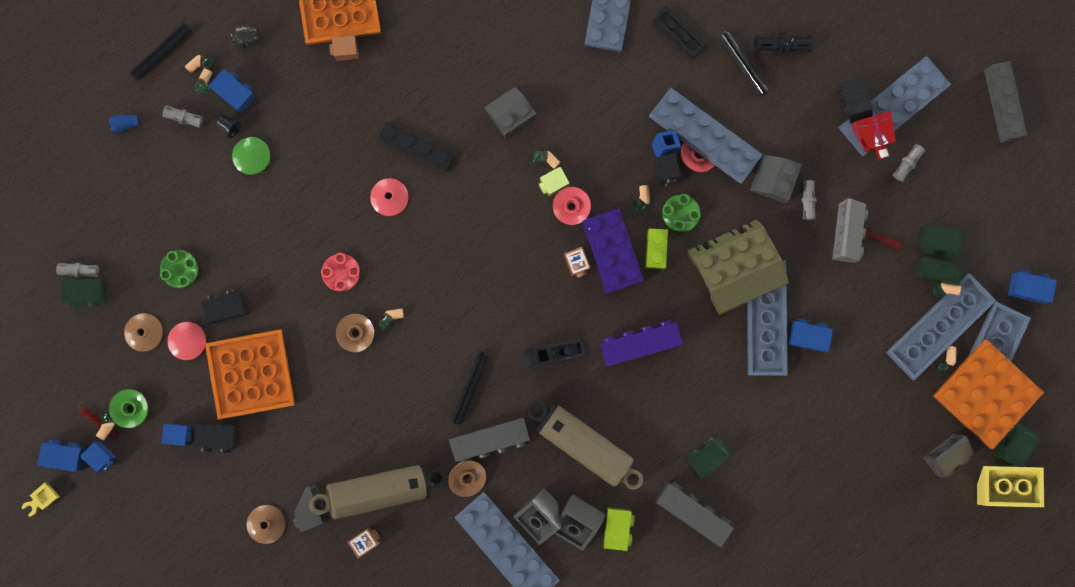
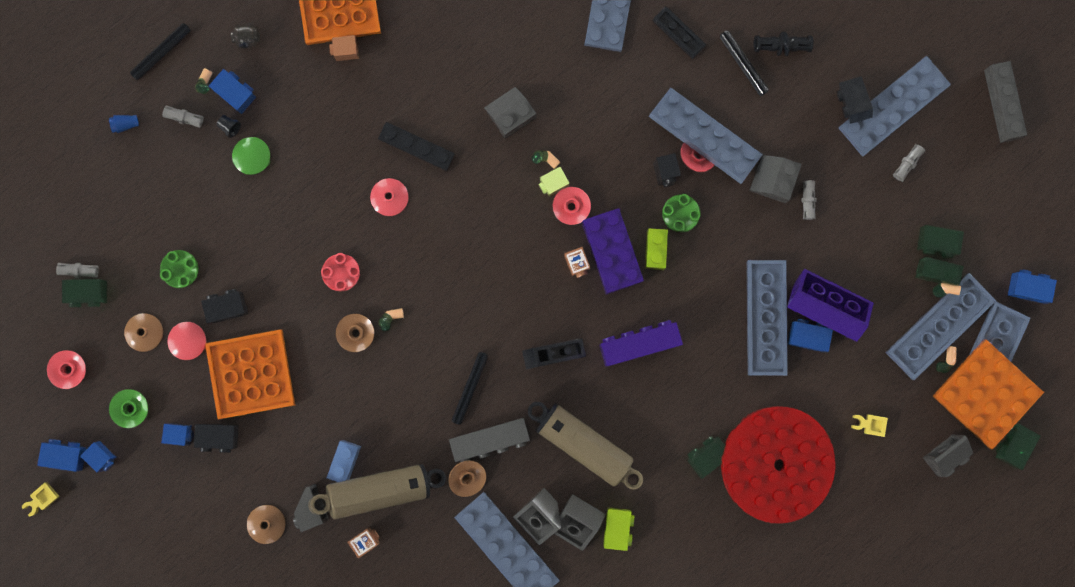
(57, 369): none -> coral dish
(95, 421): red piece -> none
(106, 425): light nougat arm -> none
(199, 61): arm -> none
(343, 461): none -> medium blue brick
(644, 199): arm -> none
(666, 143): blue brick -> none
(694, 514): dark grey brick -> none
(739, 266): olive slope -> none
(750, 461): none -> red plate
(830, 305): none -> dark purple brick
(850, 231): light grey slope -> none
(872, 425): none -> light yellow plate
(875, 133): red torso -> none
(880, 235): red piece -> none
(1011, 486): light yellow slope -> none

